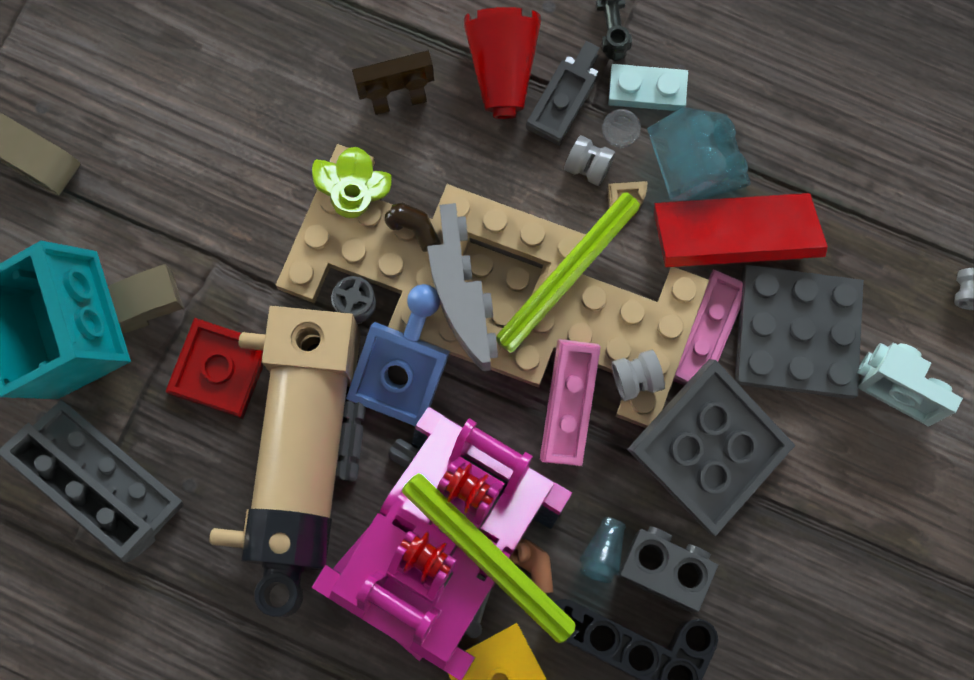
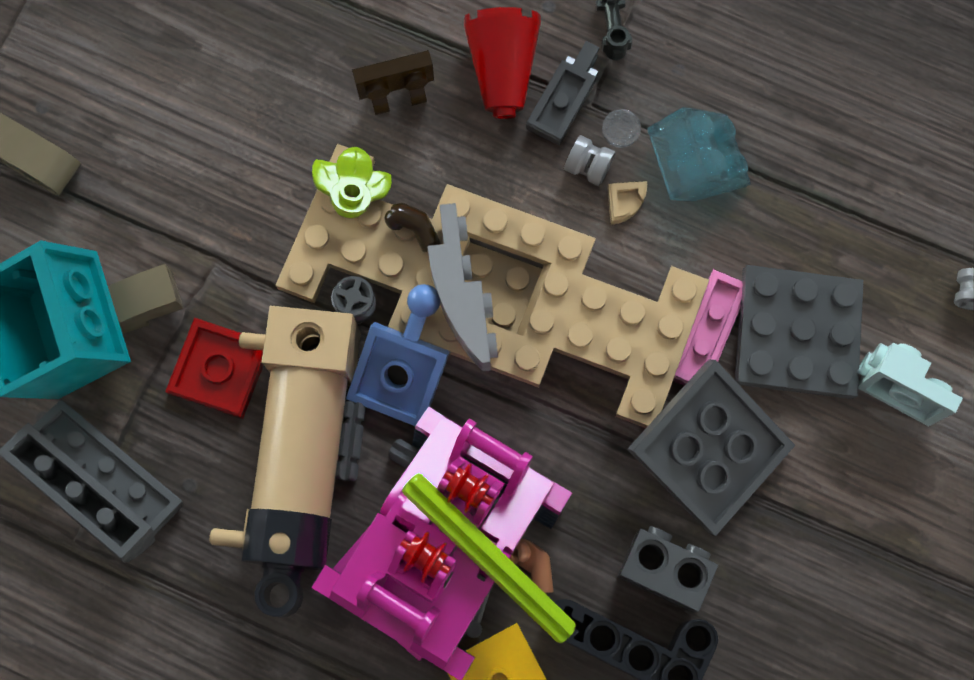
(567, 272): lime axle -> none
(570, 402): bright pink tile -> none
(603, 554): clear light blue cone -> none
(638, 375): light grey wheel -> none
(647, 87): light aqua plate -> none
(739, 230): red tile -> none

